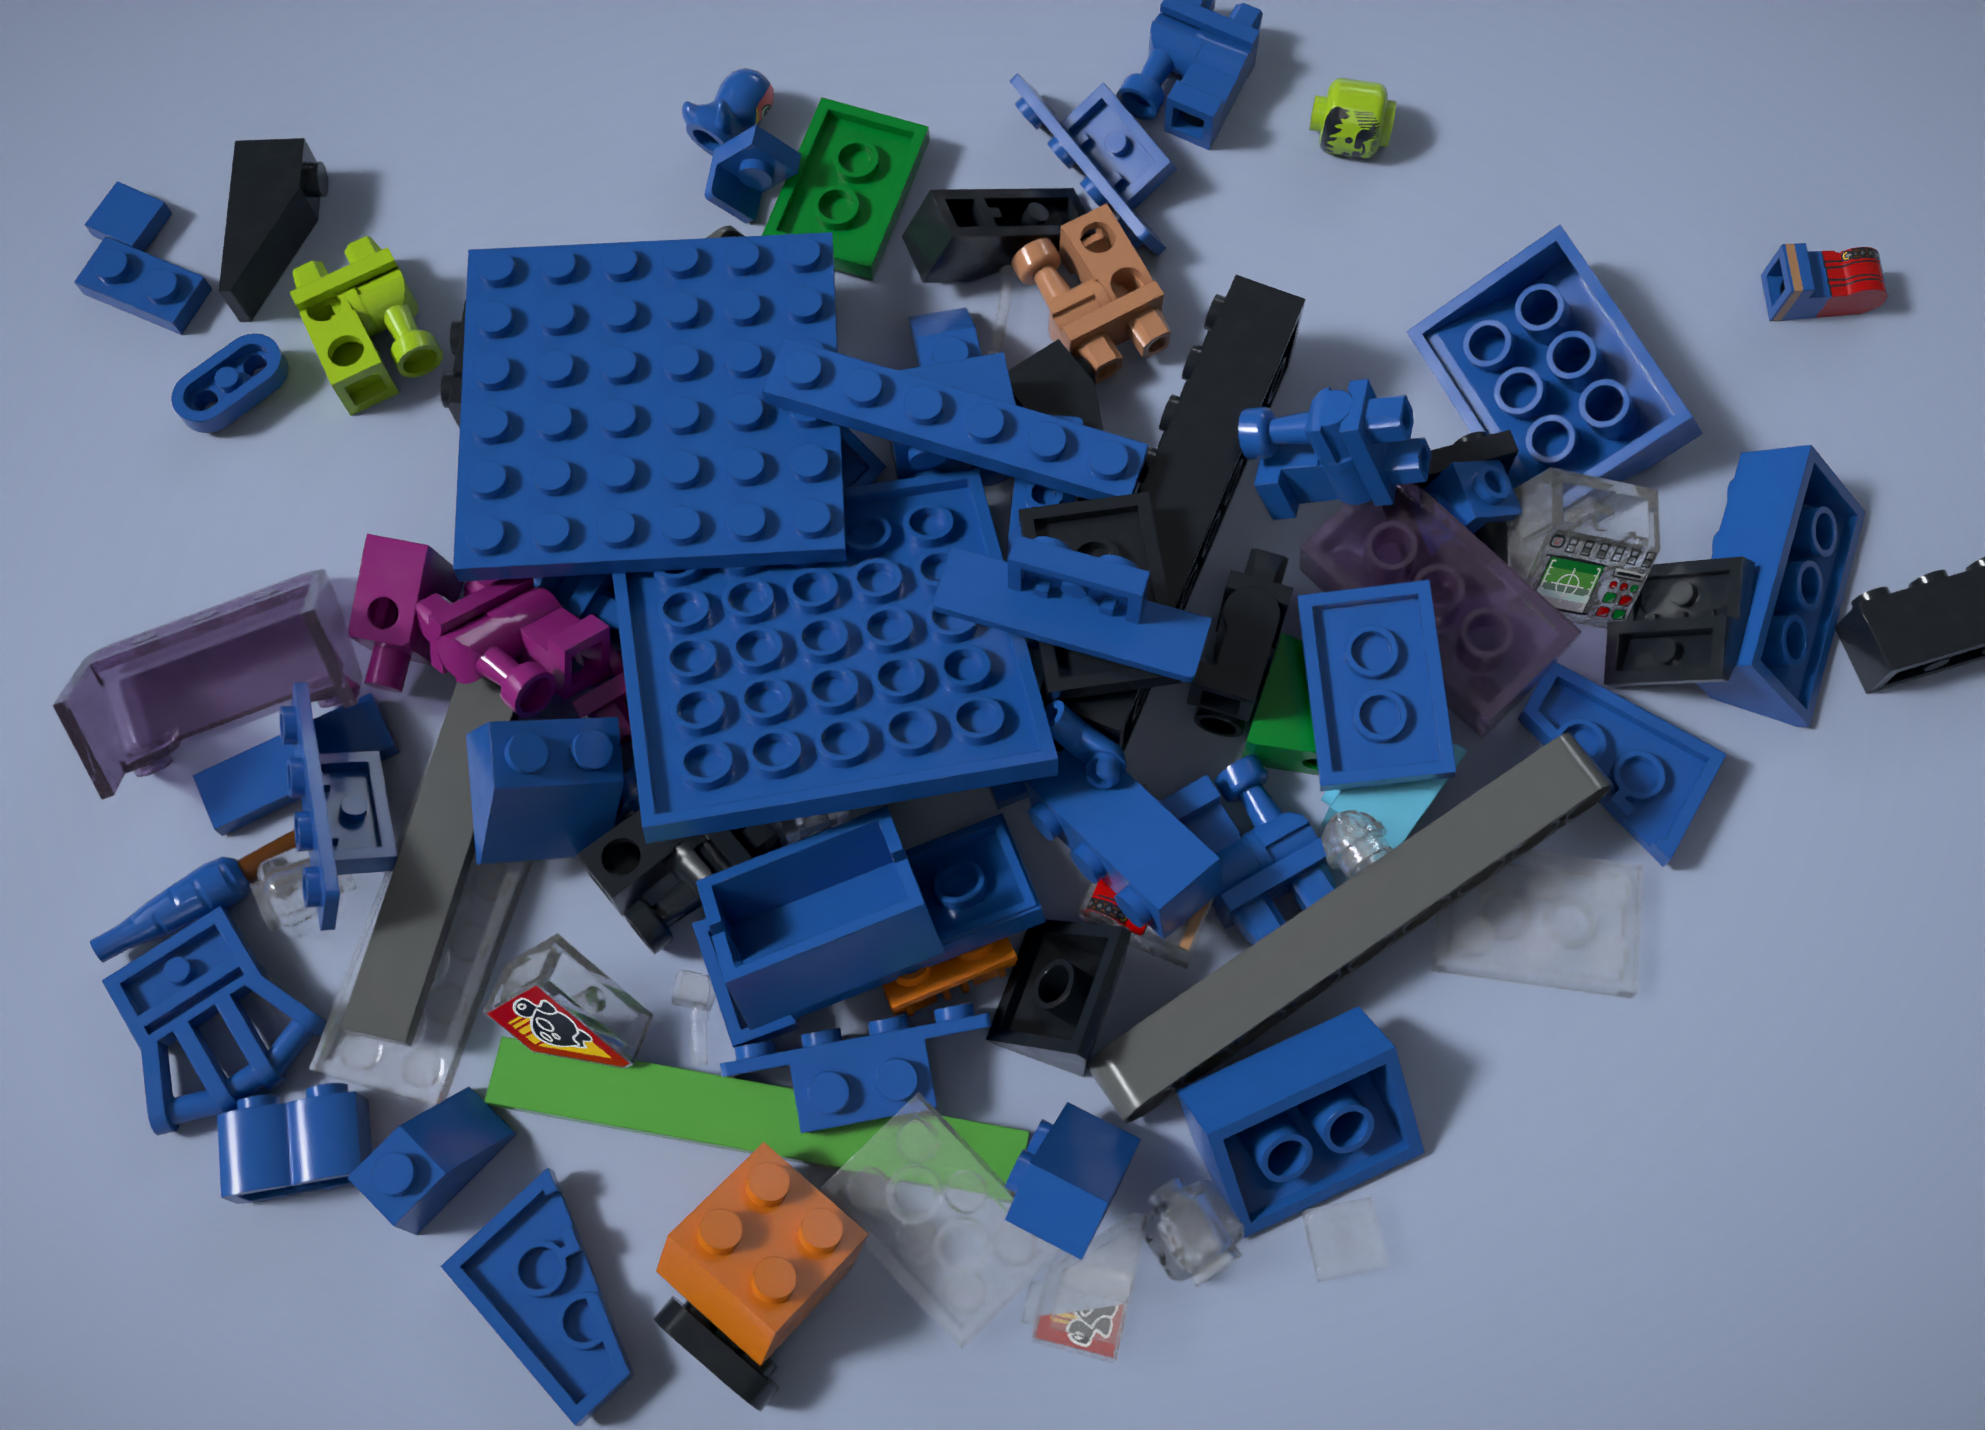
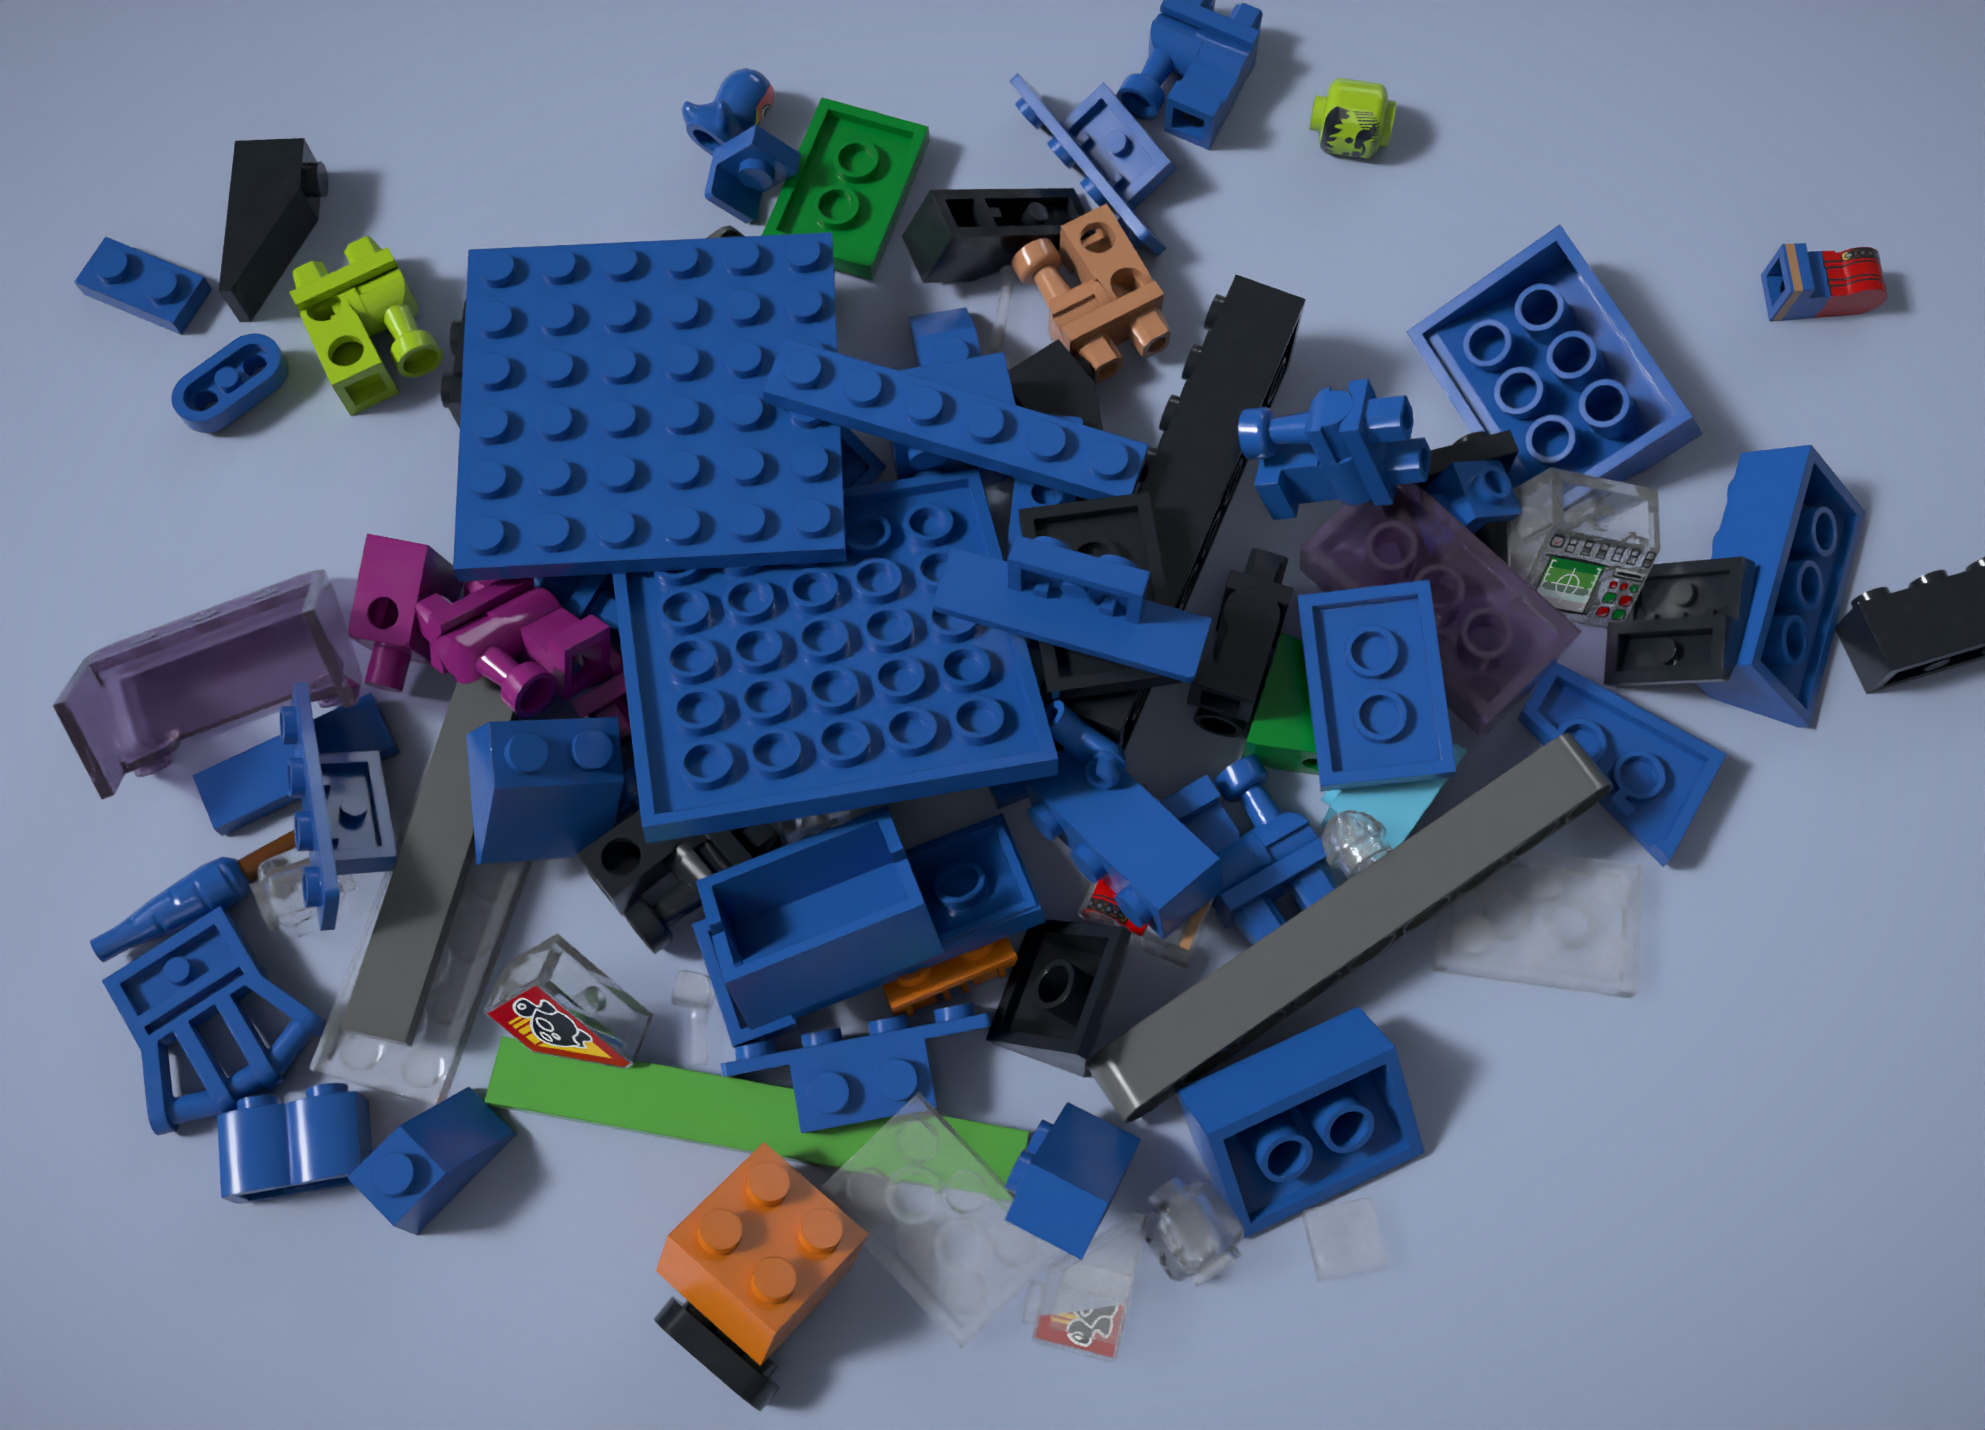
(128, 217): blue tile -> none
(544, 1300): blue wing -> none

